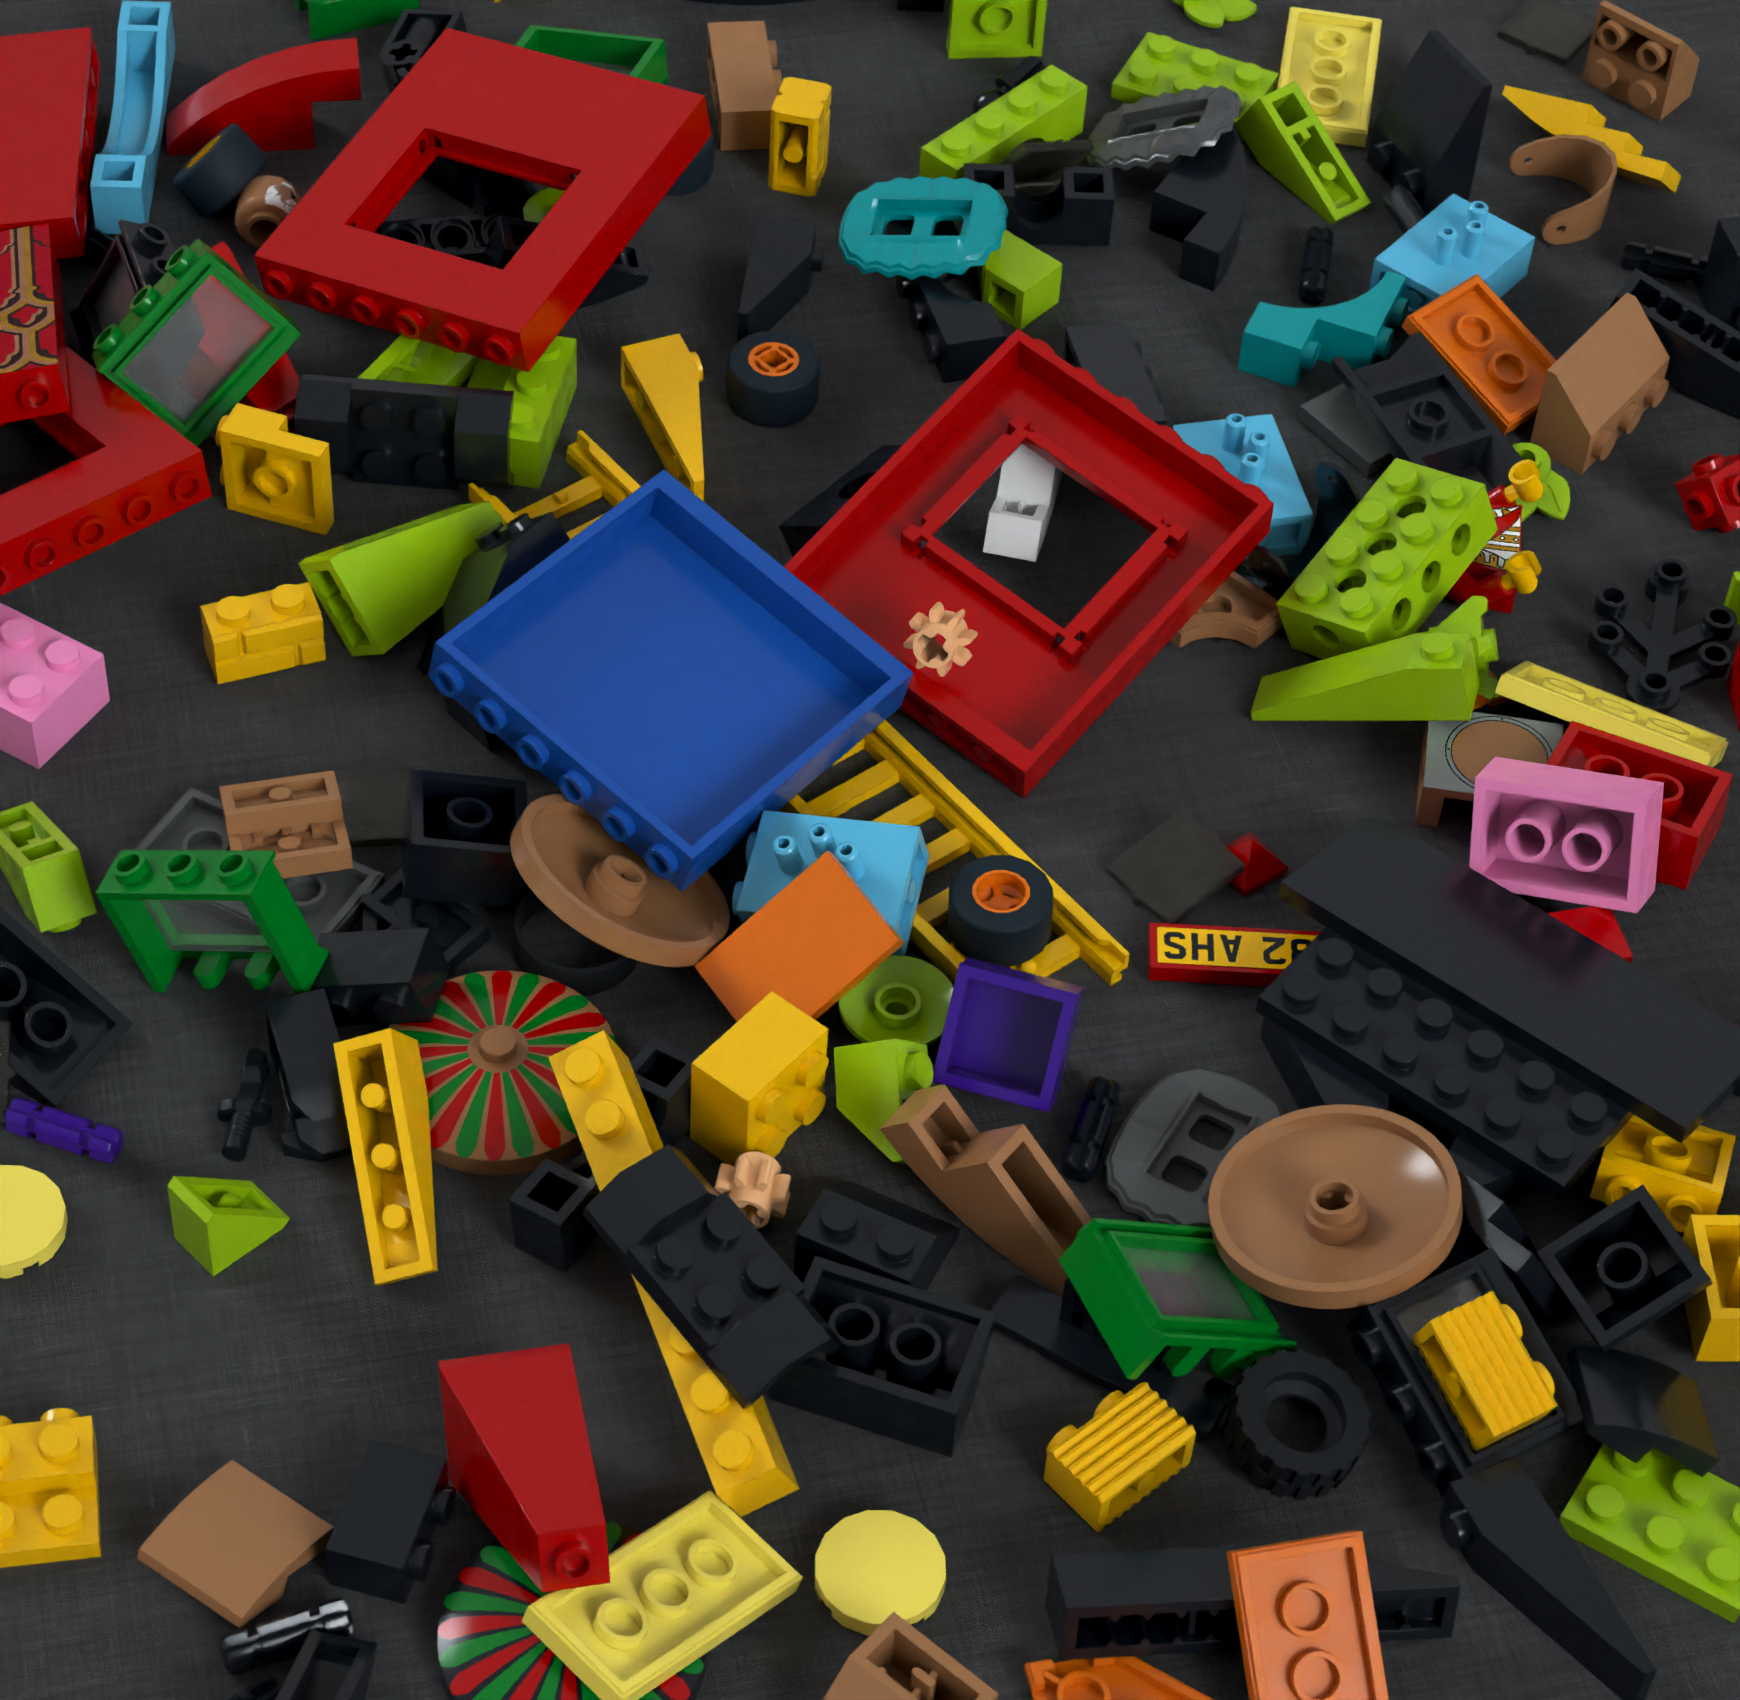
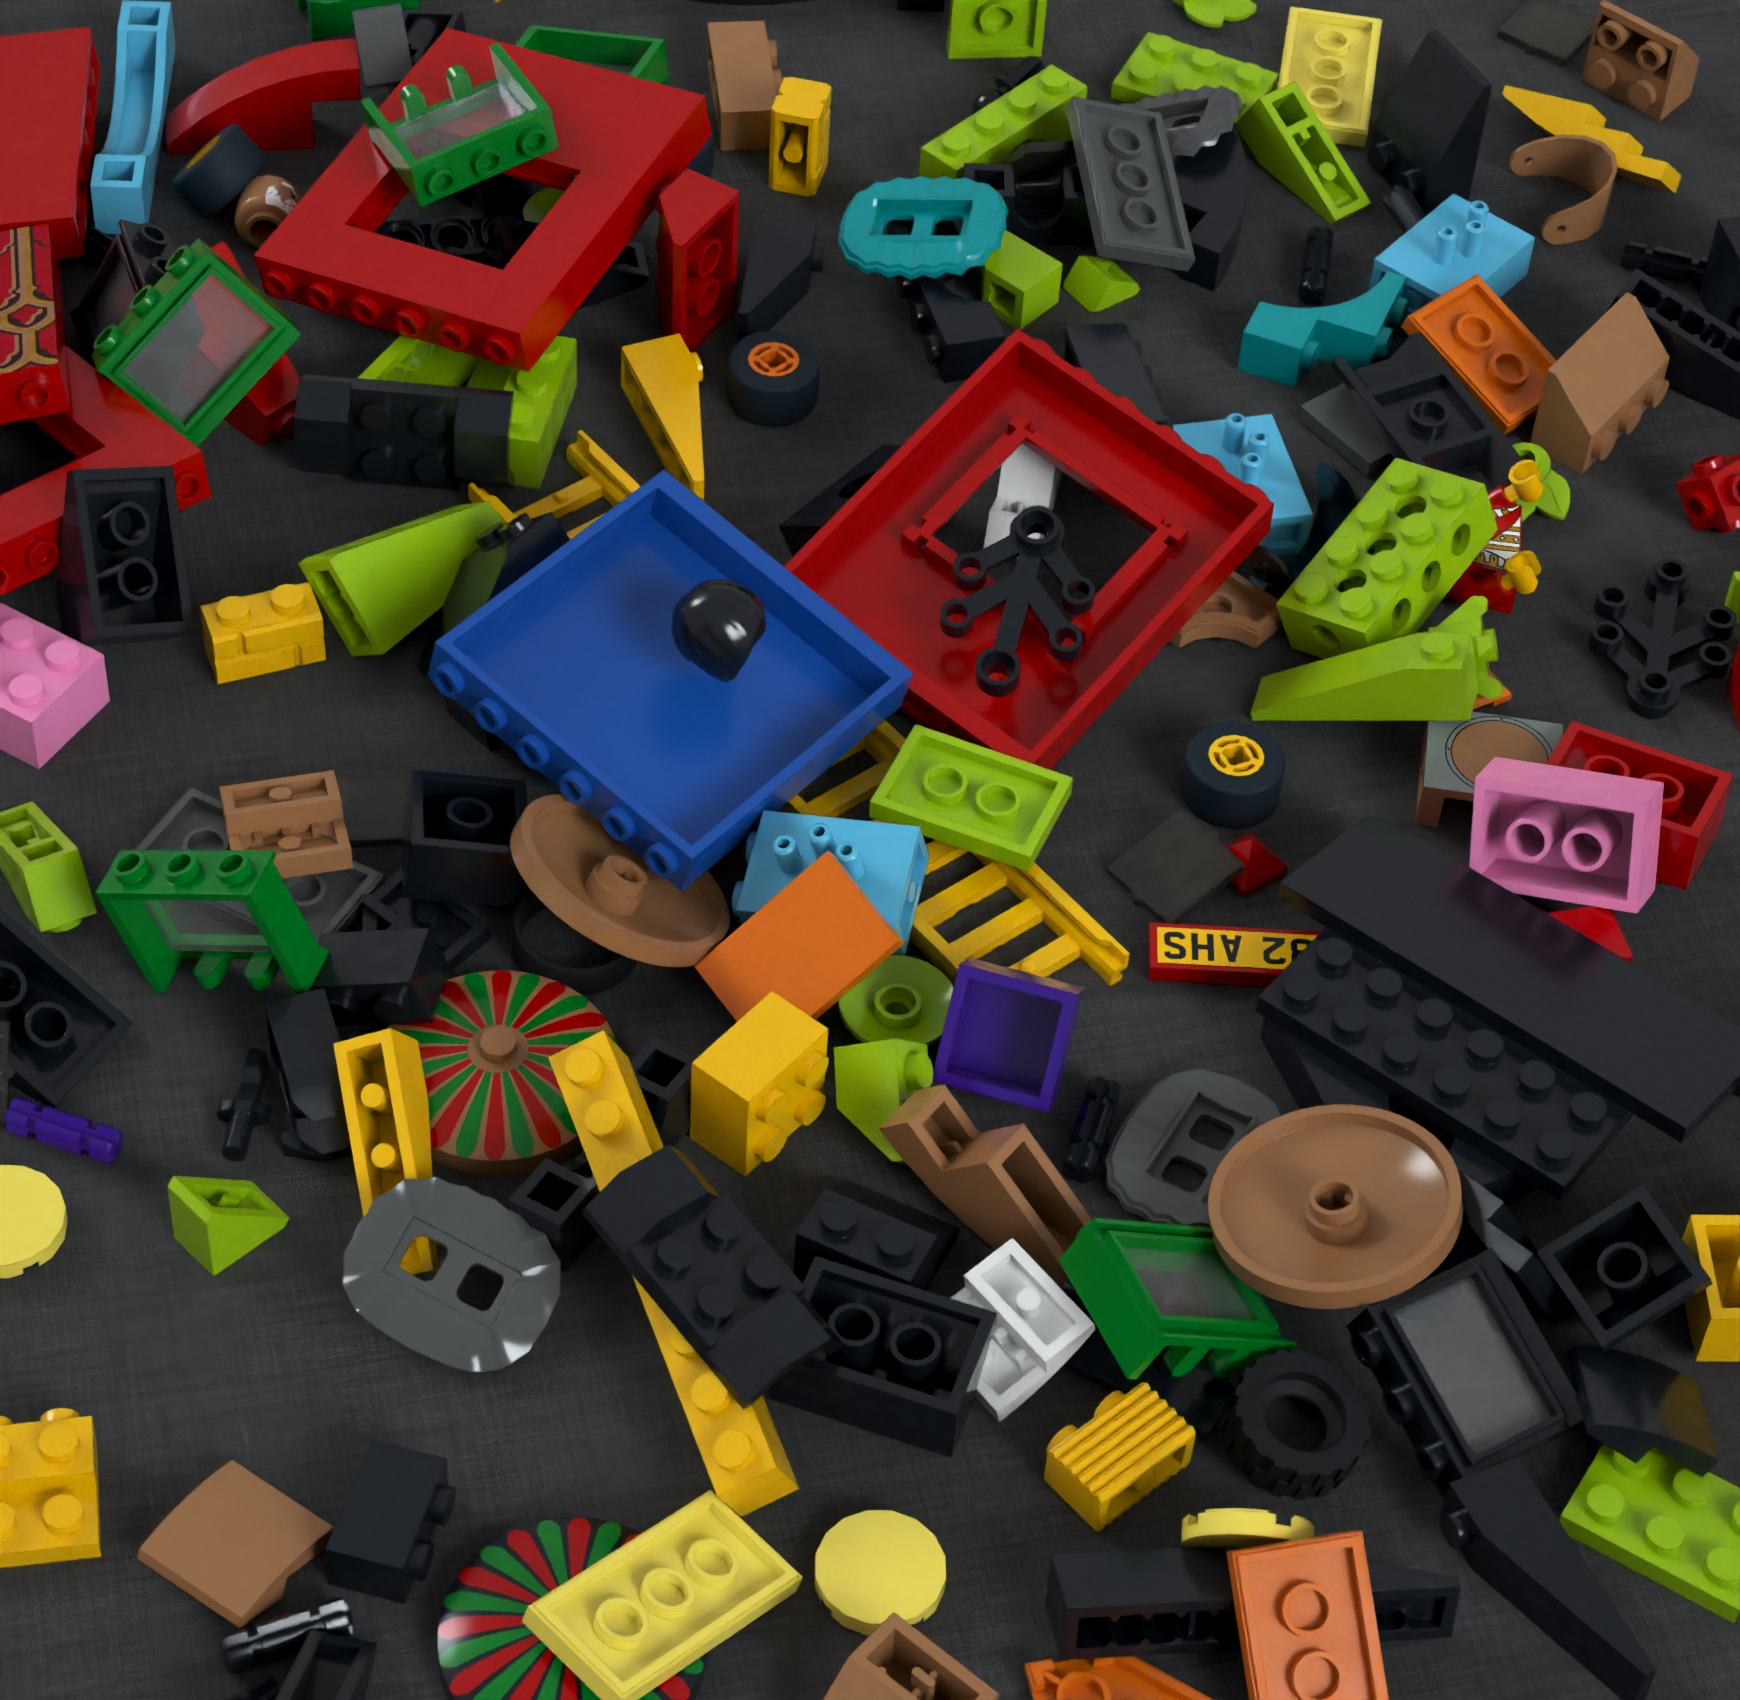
(122, 558): none -> black slope
(274, 470): yellow plate -> none
(382, 45): none -> dark grey brick
(429, 1313): none -> dark grey piece
(466, 135): none -> green window
(527, 1461): red slope -> none
(696, 256): none -> red slope
(718, 626): none -> black hair
(755, 1186): light nougat gear -> none
(951, 627): light nougat gear -> none
(971, 797): none -> lime plate
(1000, 910): black wheel -> none
(1019, 592): none -> black plant
(1033, 1328): none -> white slope
(1099, 283): none -> lime slope
(1130, 184): none -> dark grey tile
(1233, 774): none -> black wheel
(1240, 1529): none -> light yellow tile
(1485, 1370): yellow brick -> none
(1607, 712): light yellow tile -> none
(1679, 1176): yellow plate -> none

